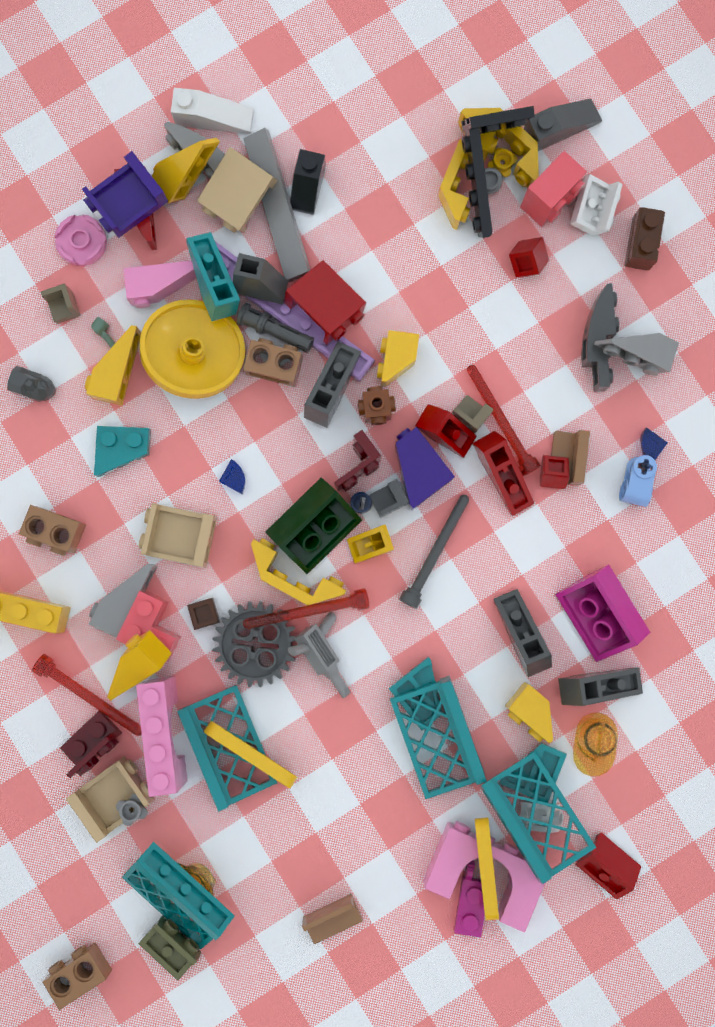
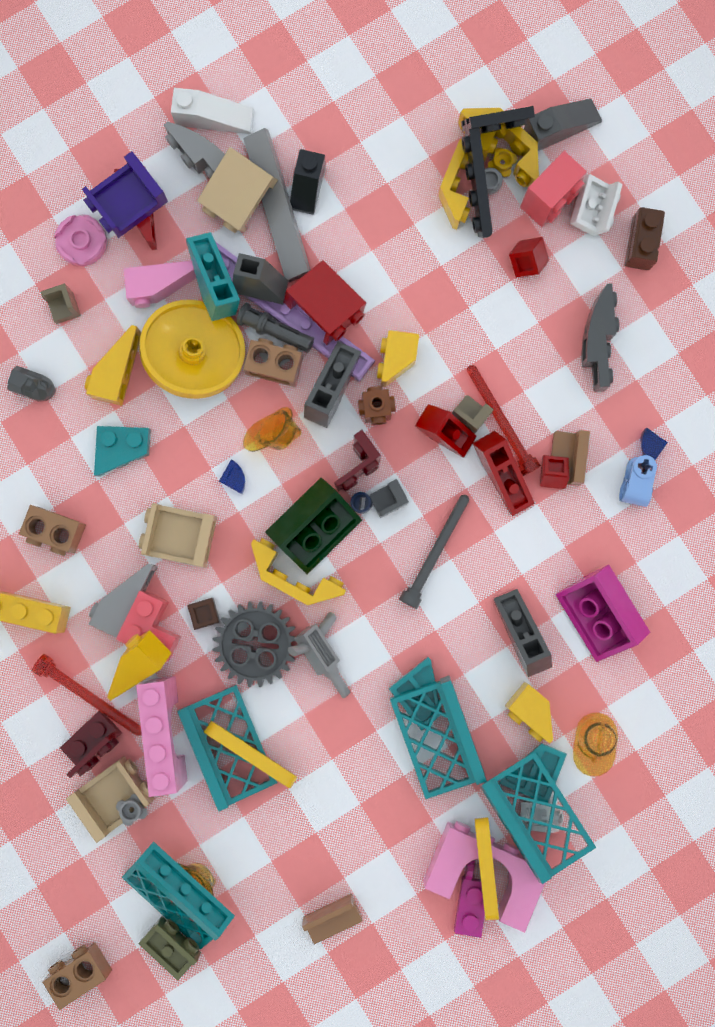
(99, 327): sand green hand -> none
(181, 170): yellow slope -> none
(272, 431): none -> clear yellow piece
(357, 600): clear red piece -> none
(370, 544): yellow slope -> none
(420, 467): dark purple slope -> none
(600, 686): dark grey slope -> none
(610, 867): red panel -> none
(650, 351): light grey slope -> none

